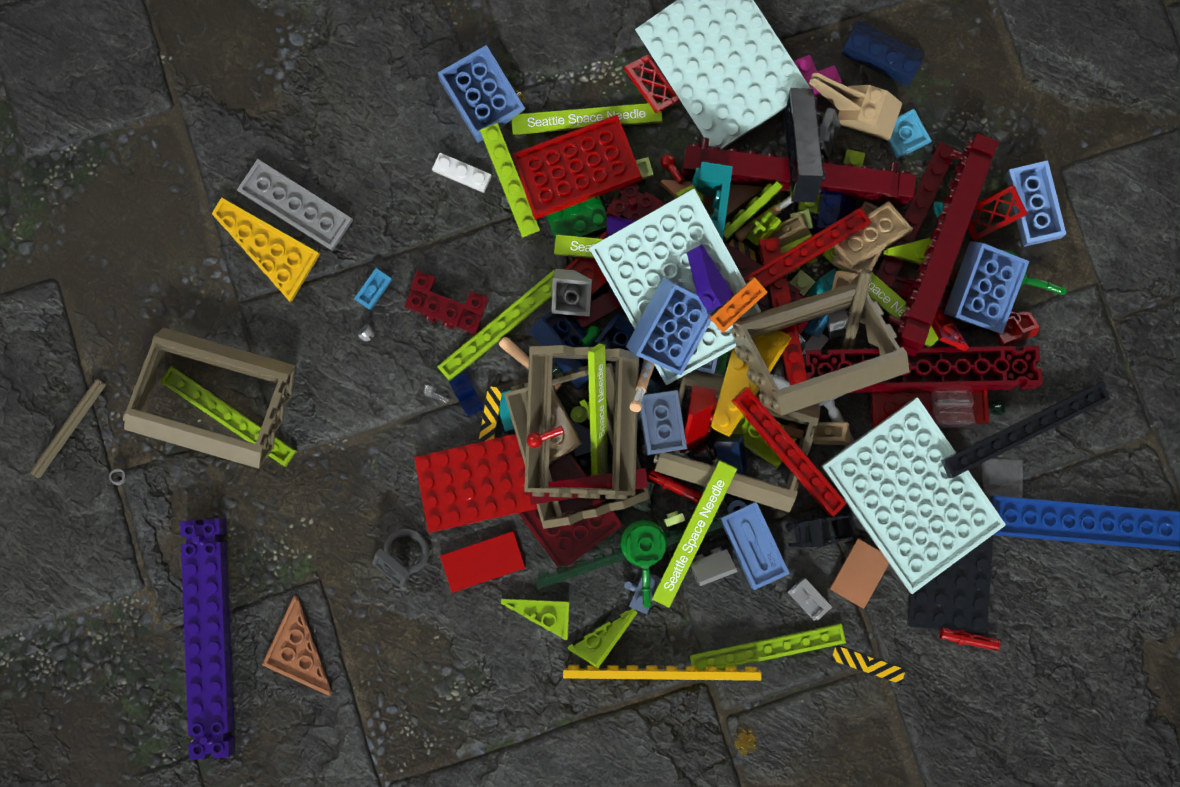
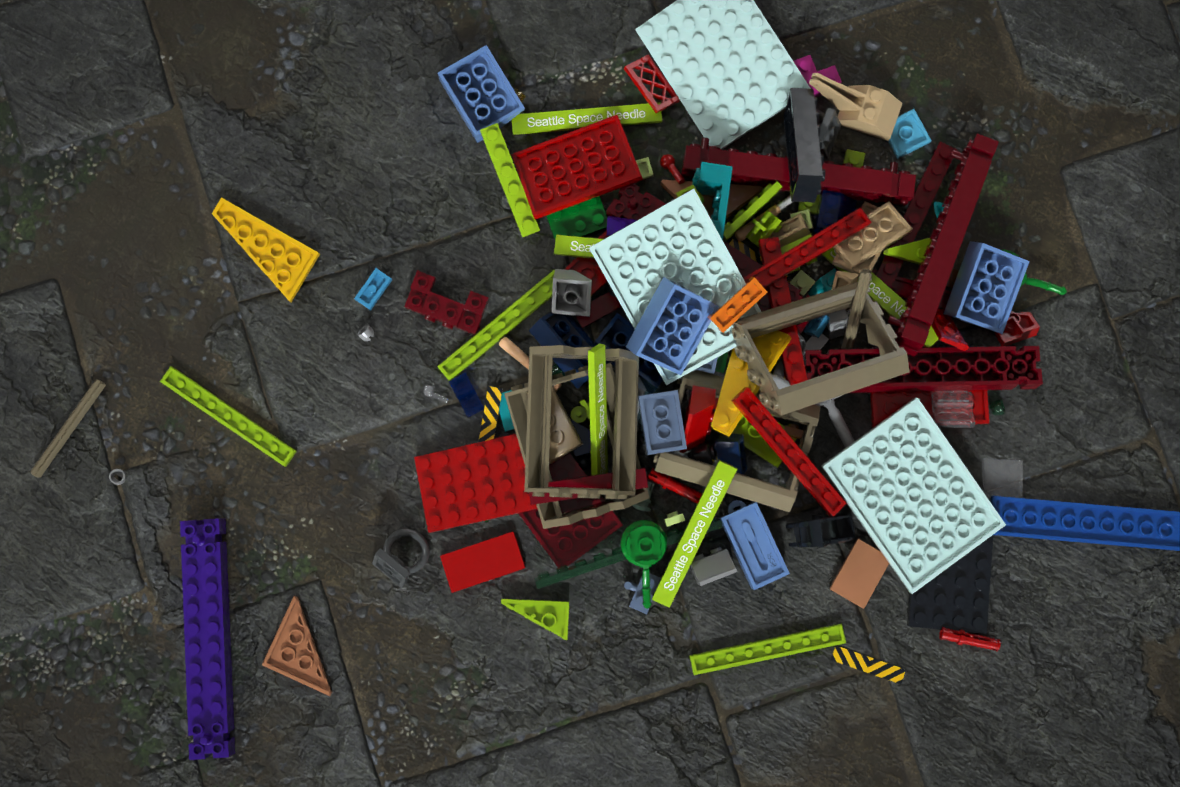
(201, 439): dark tan door -> none
(295, 204): light grey plate -> none
(462, 172): white plate -> none
(535, 439): red bar -> none
(592, 334): green arm -> none
(600, 642): lime wing -> none
(646, 372): light nougat piece -> none
(671, 672): yellow plate -> none
(708, 281): dark purple slope -> none
(745, 743): clear yellow plant -> none
(809, 599): light grey hinge -> none
(832, 433): tan slope -> none
(883, 53): dark blue slope -> none
(990, 229): red window -> none
(1025, 430): black plate -> none
(1040, 200): light blue brick -> none

